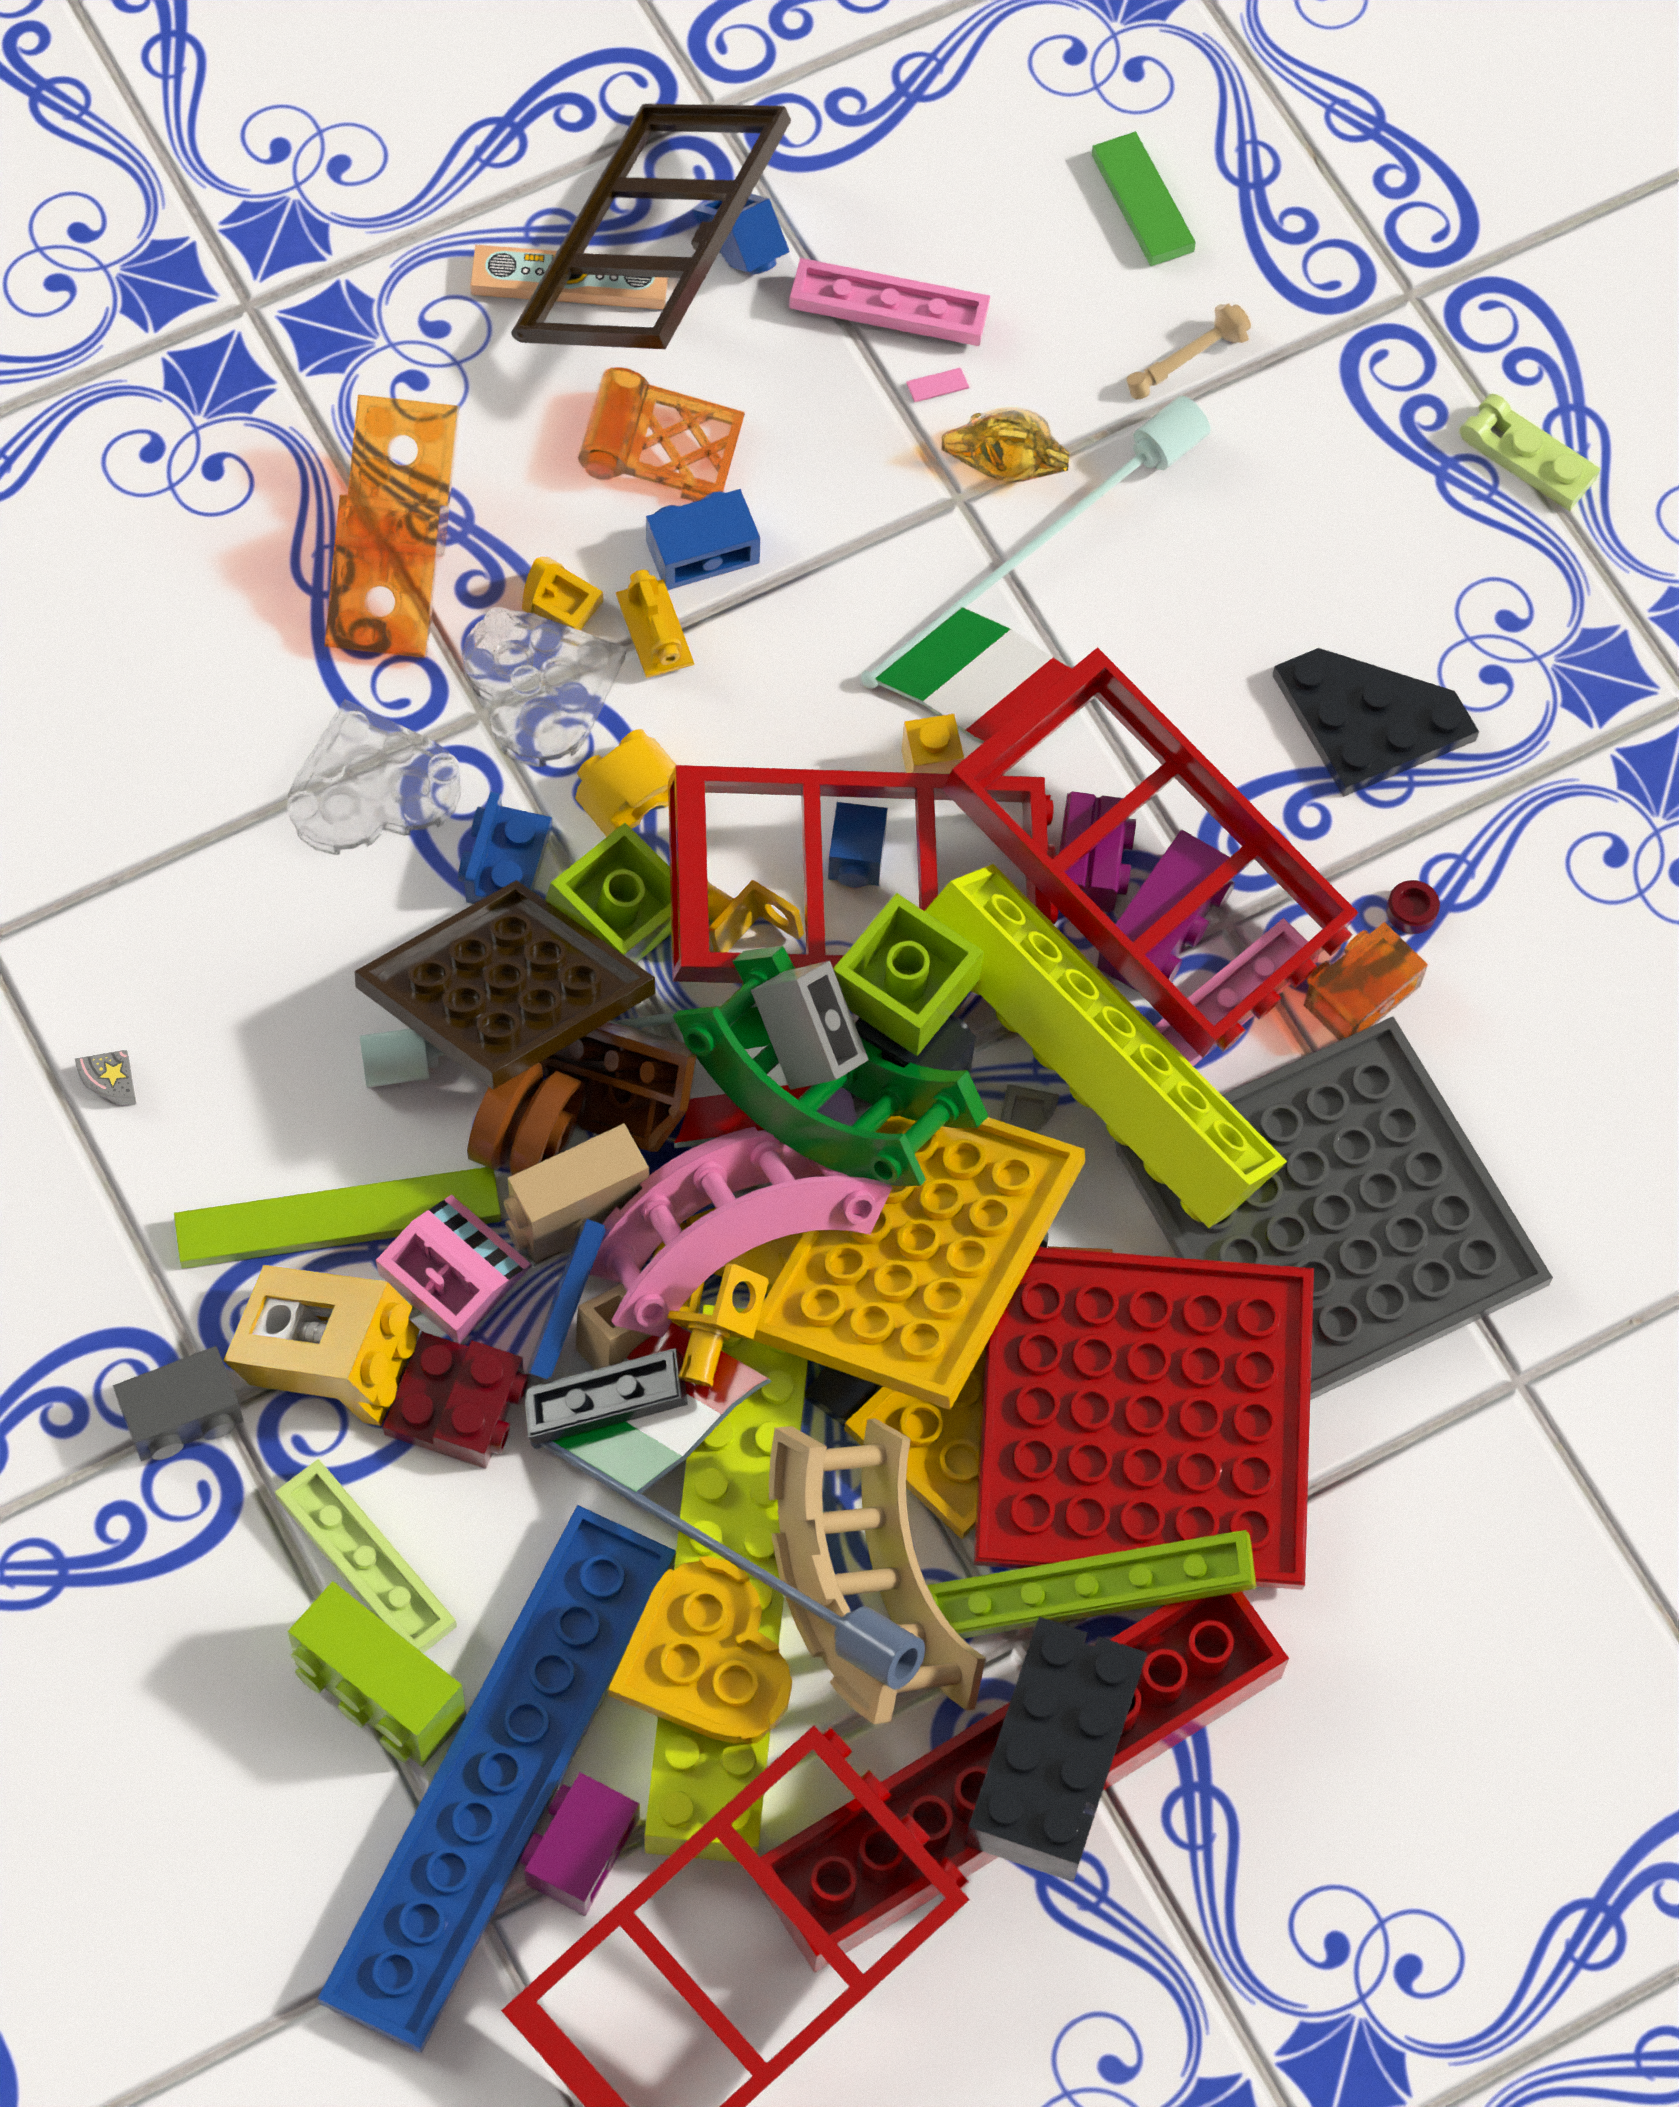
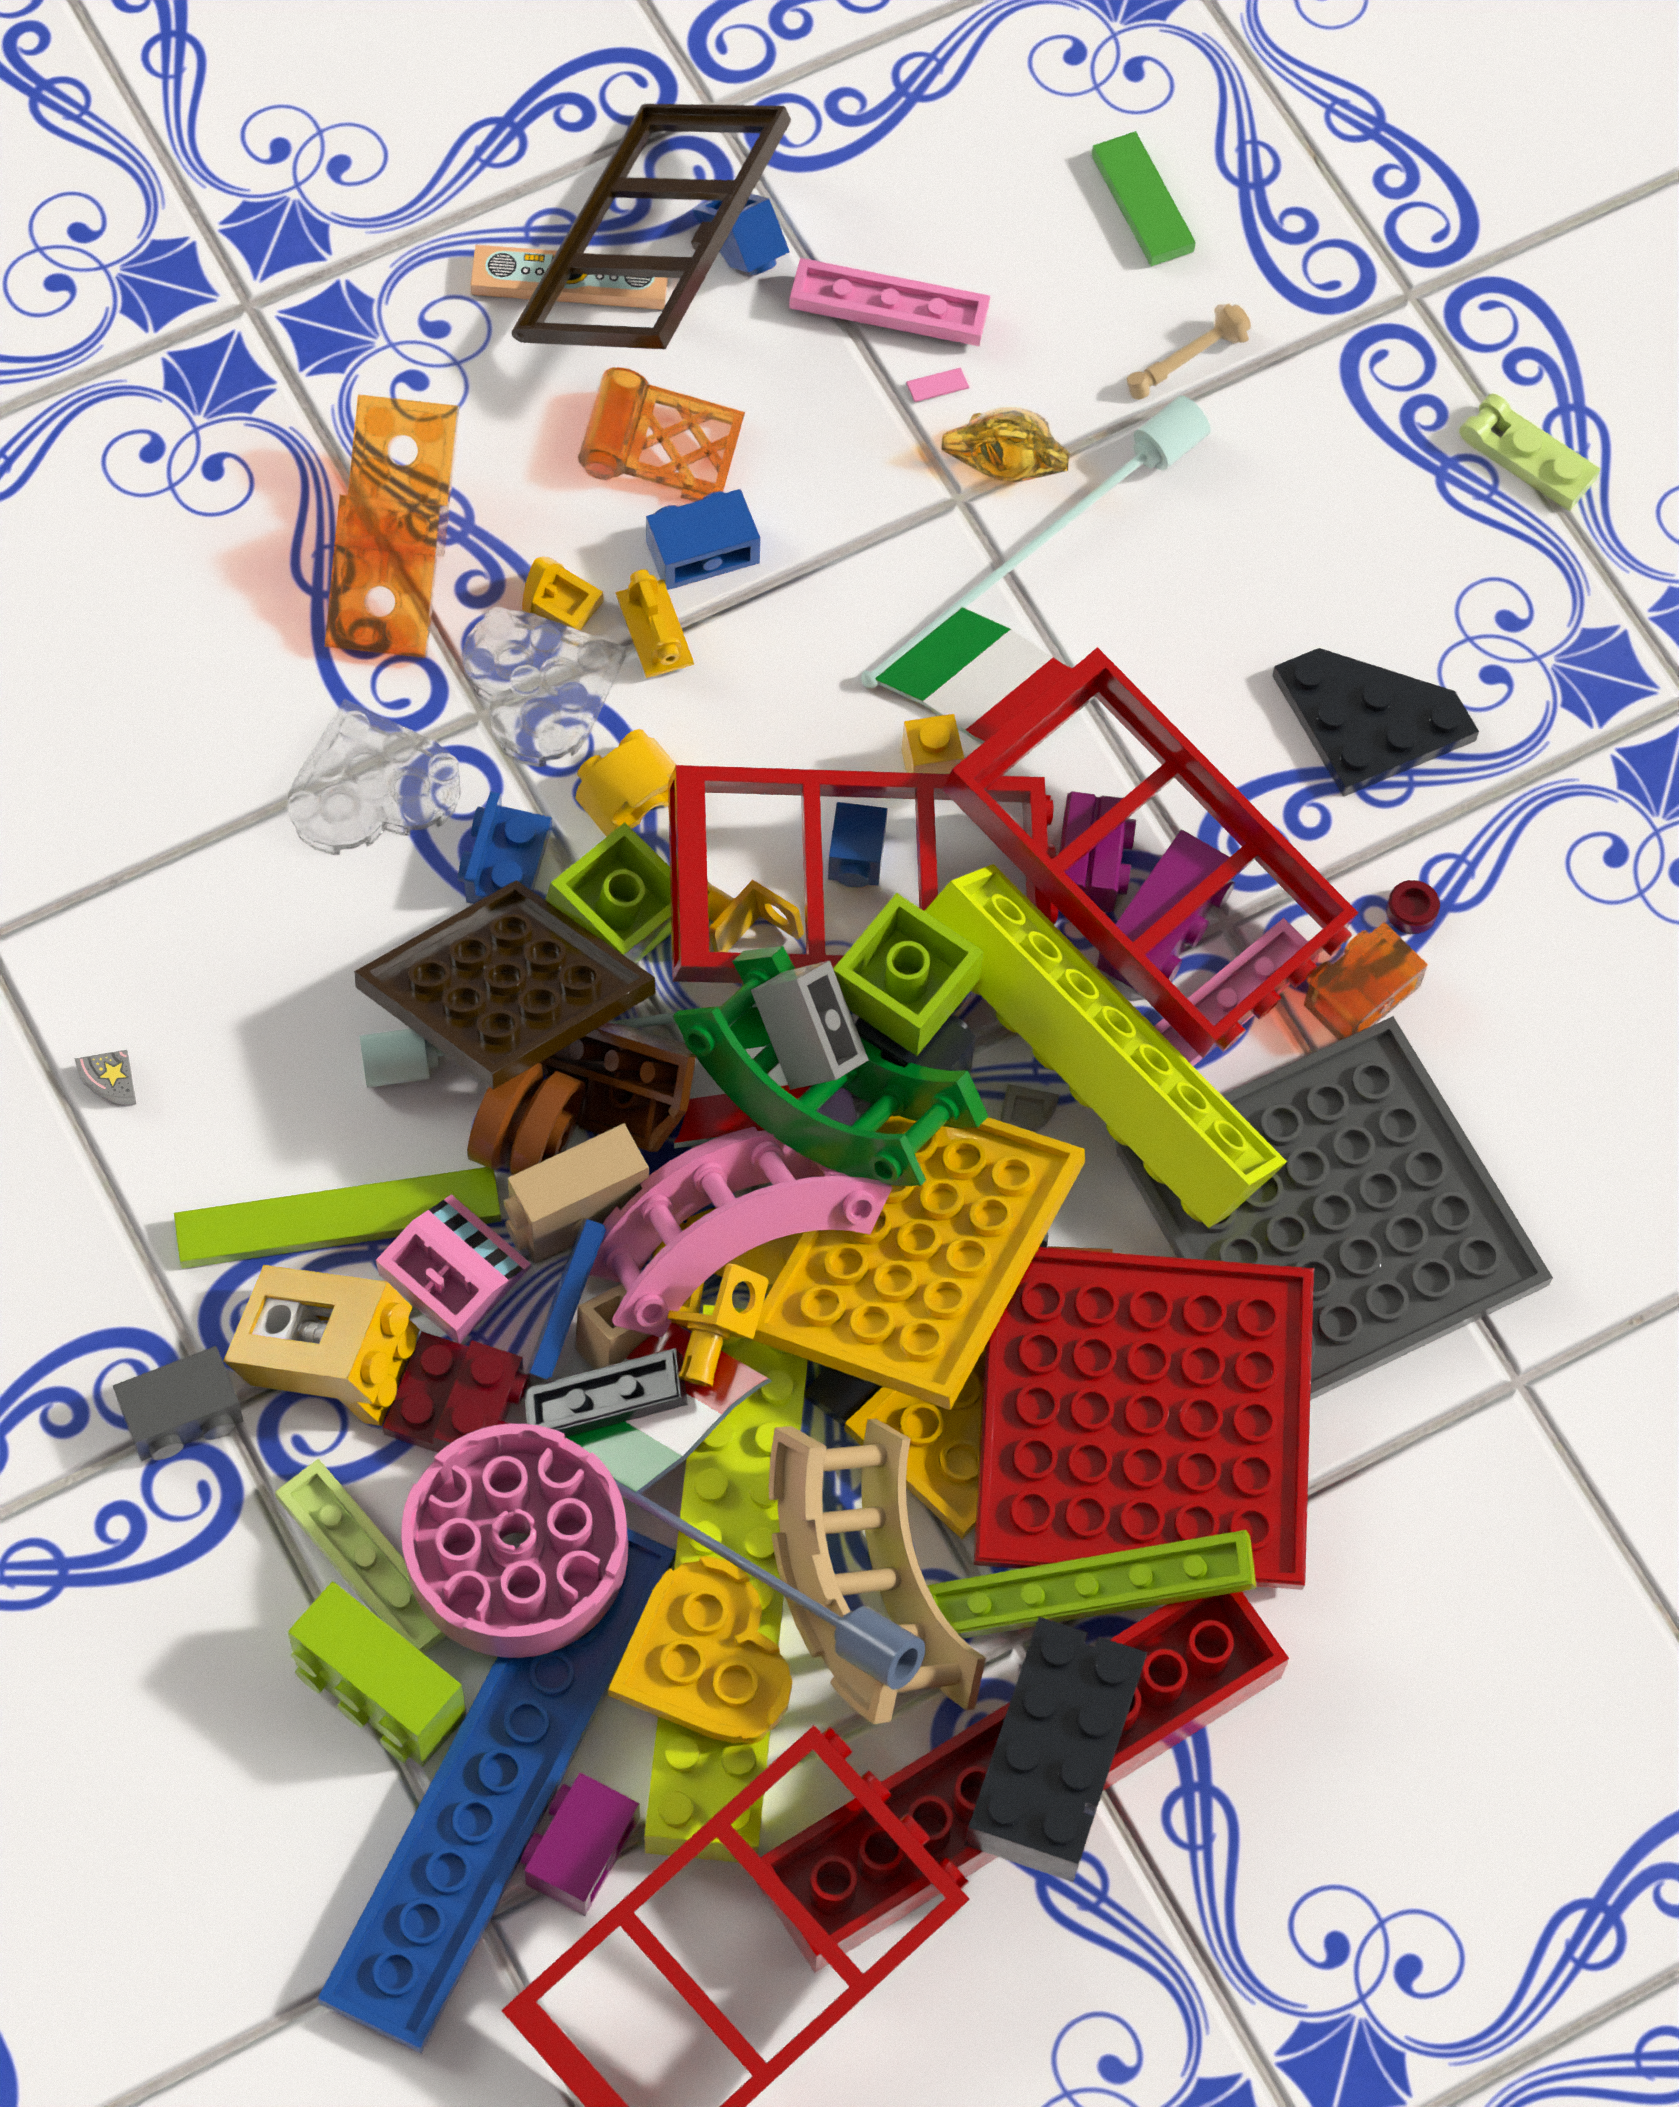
(506, 1596): none -> bright pink brick

